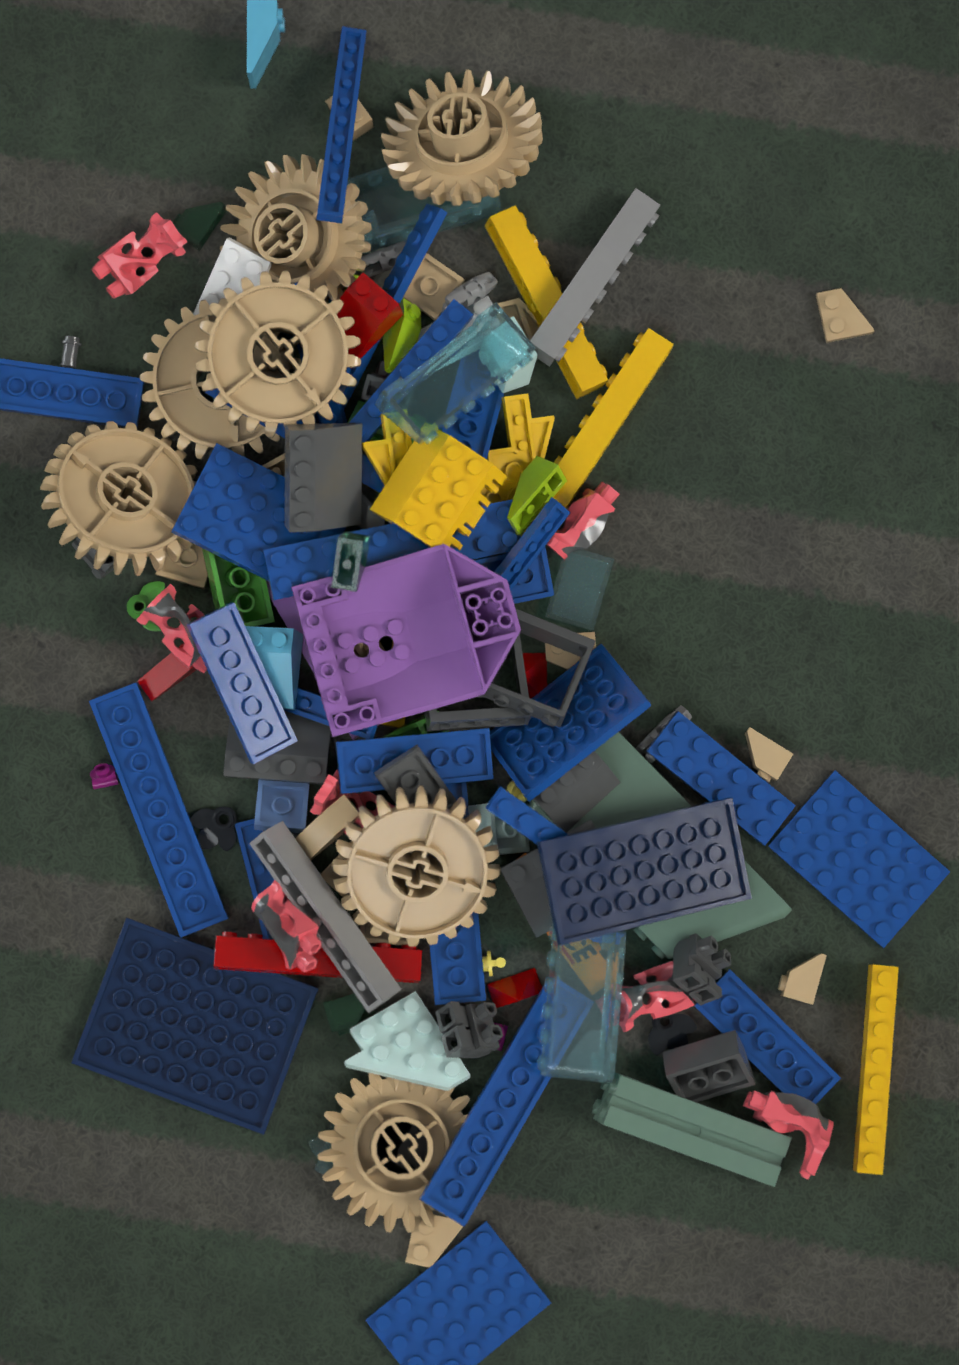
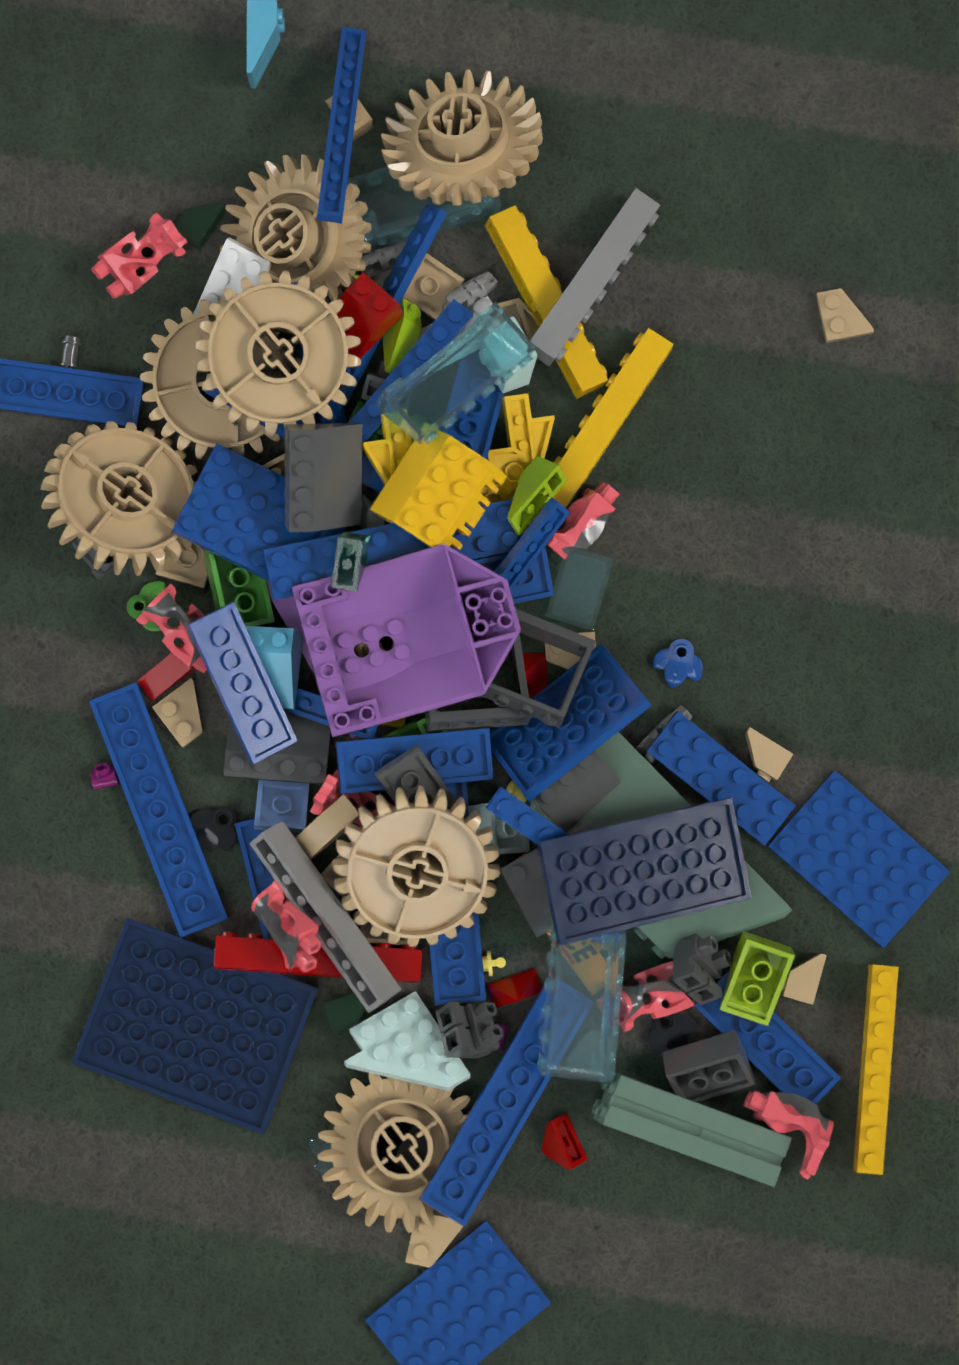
(181, 713): none -> tan wing
(562, 1143): none -> red slope
(678, 667): none -> blue plate
(756, 978): none -> lime slope

